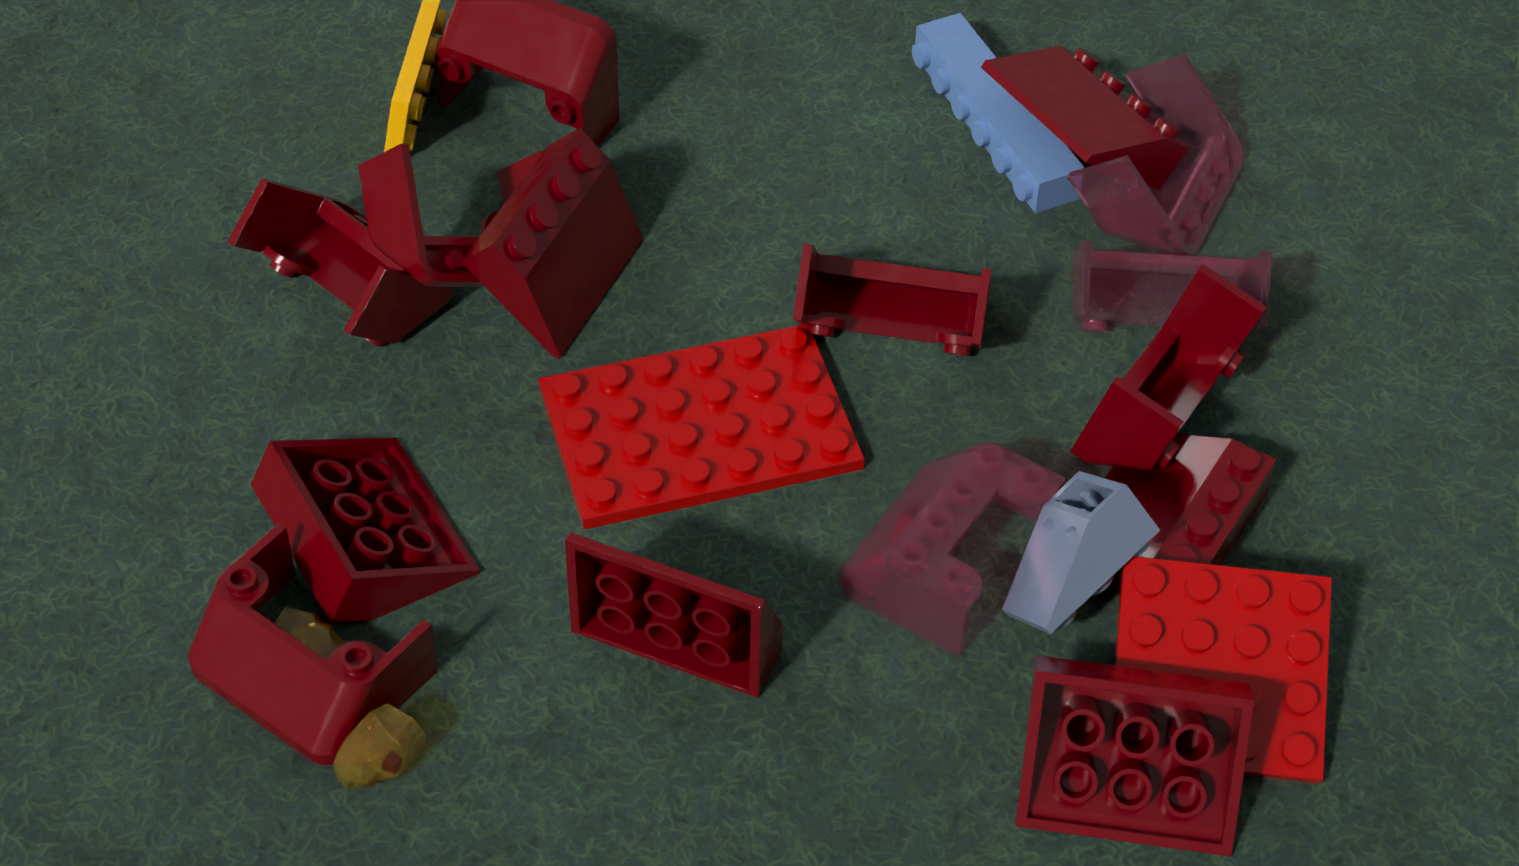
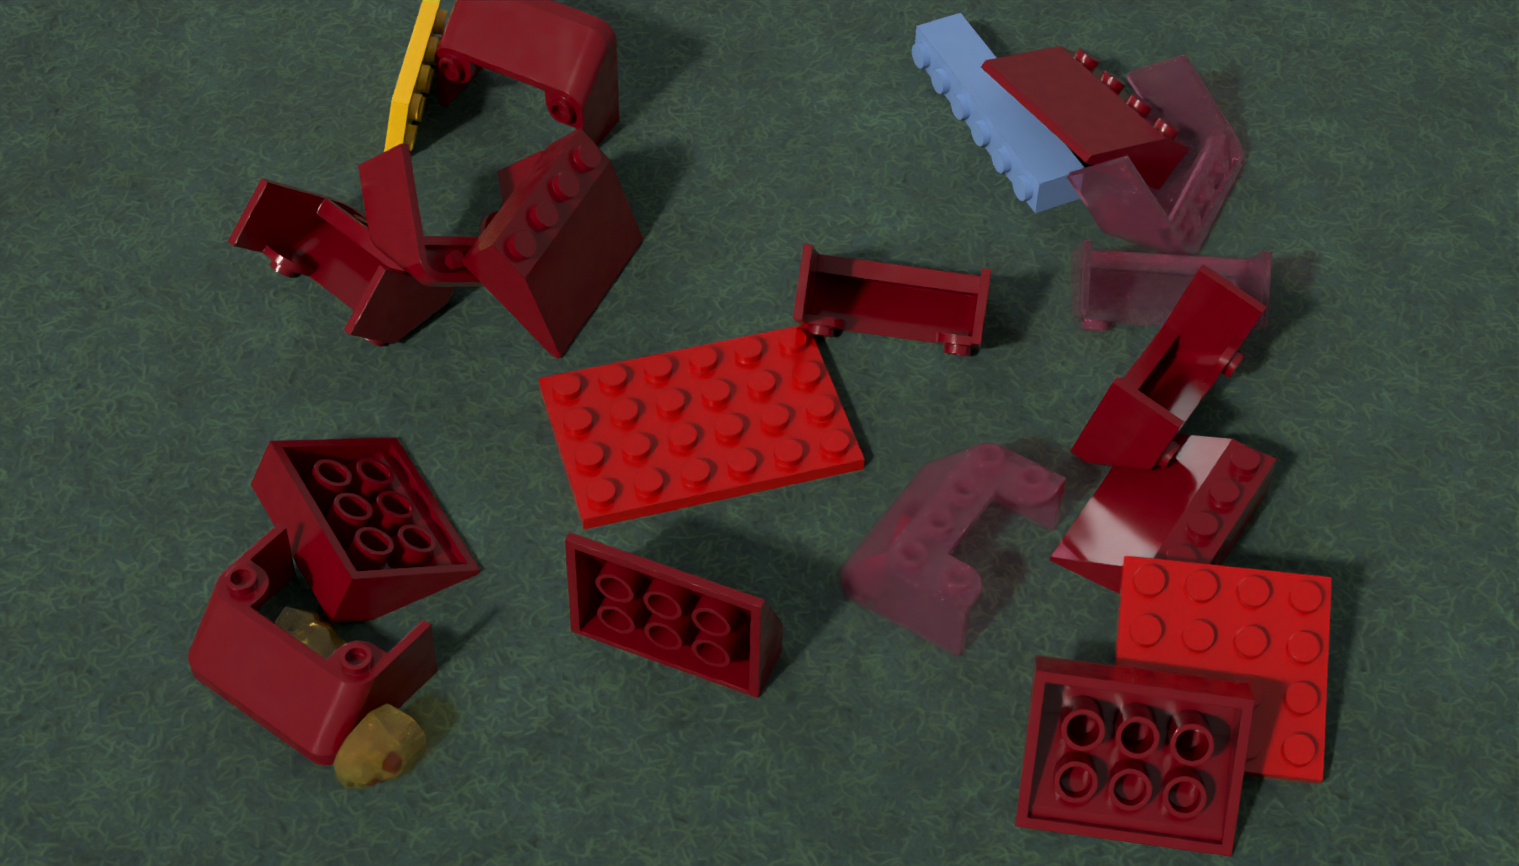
(1076, 549): sand blue slope -> none

